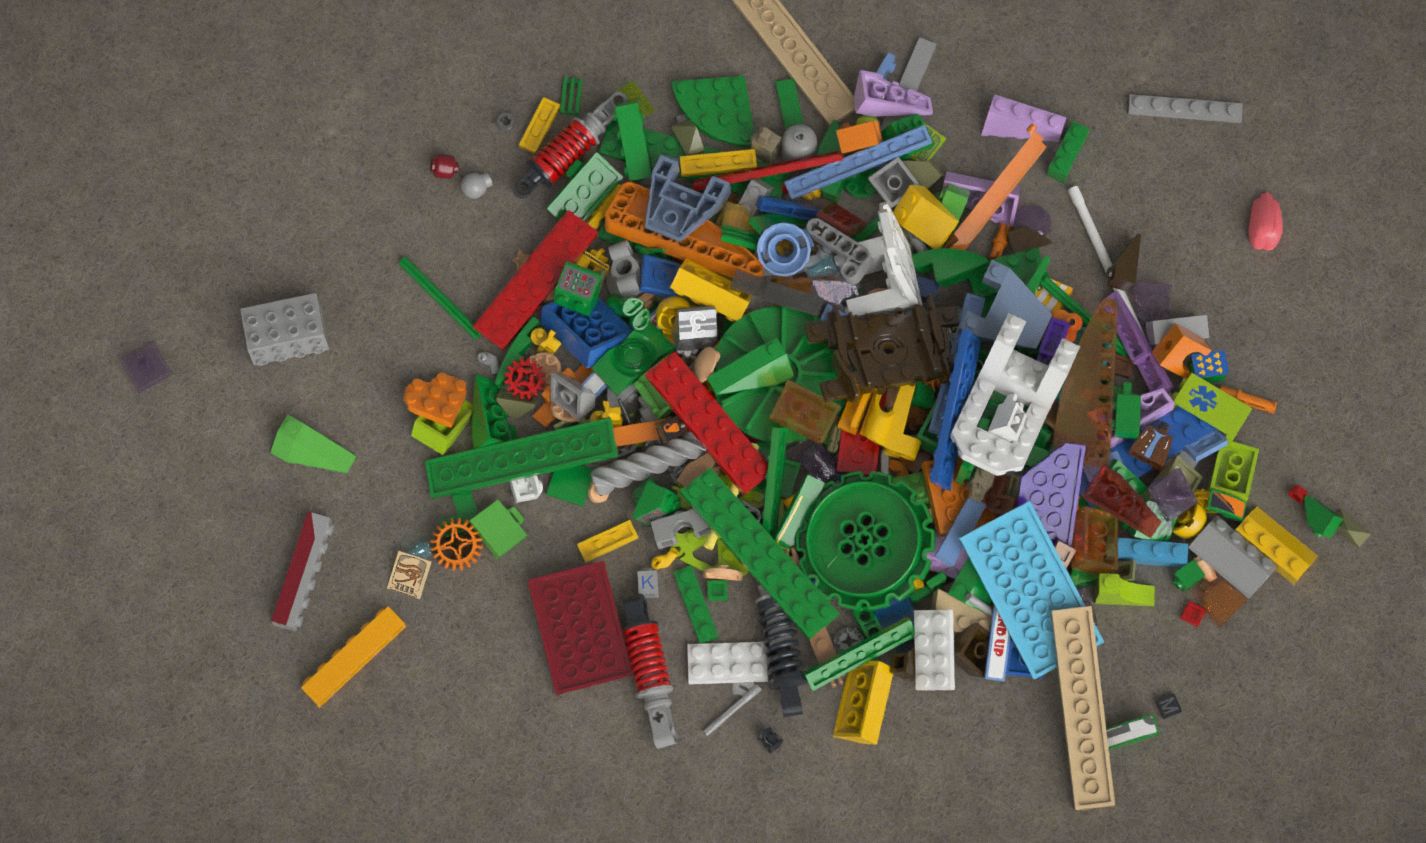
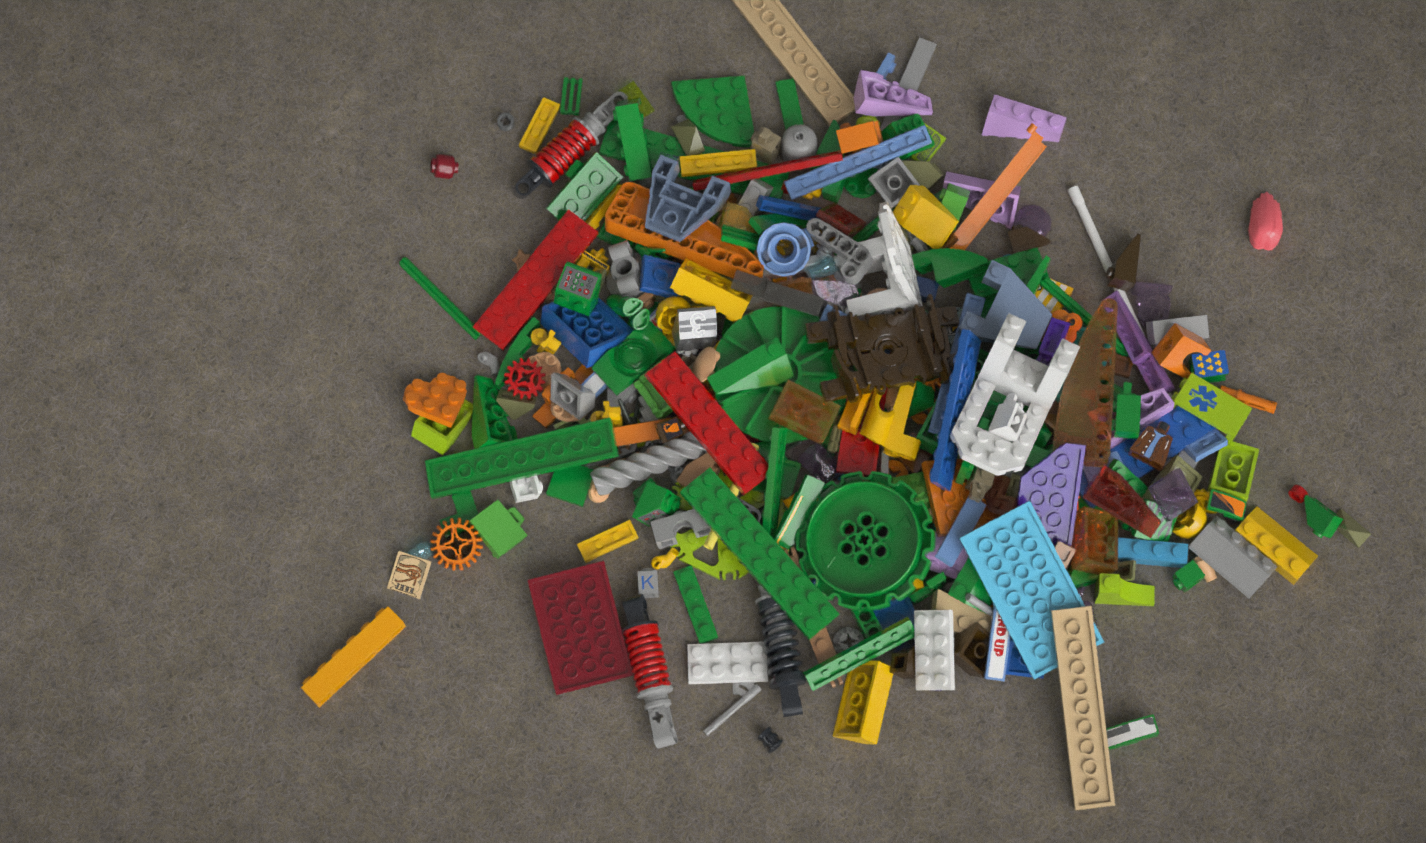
(146, 367): clear purple tile -> none
(284, 329): light grey brick -> none
(302, 571): brick -> none
(305, 446): bright green wedge -> none
(475, 184): light grey piece -> none
(717, 590): green plate -> none
(723, 572): light nougat plate -> none
(915, 417): reddish brown plate -> none
(1000, 241): orange pin -> none
(1068, 152): green arch -> none
(1168, 706): black tile -> none
(1185, 108): light grey plate -> none
(1193, 614): red tile -> none
(1221, 601): clear orange torso -> none

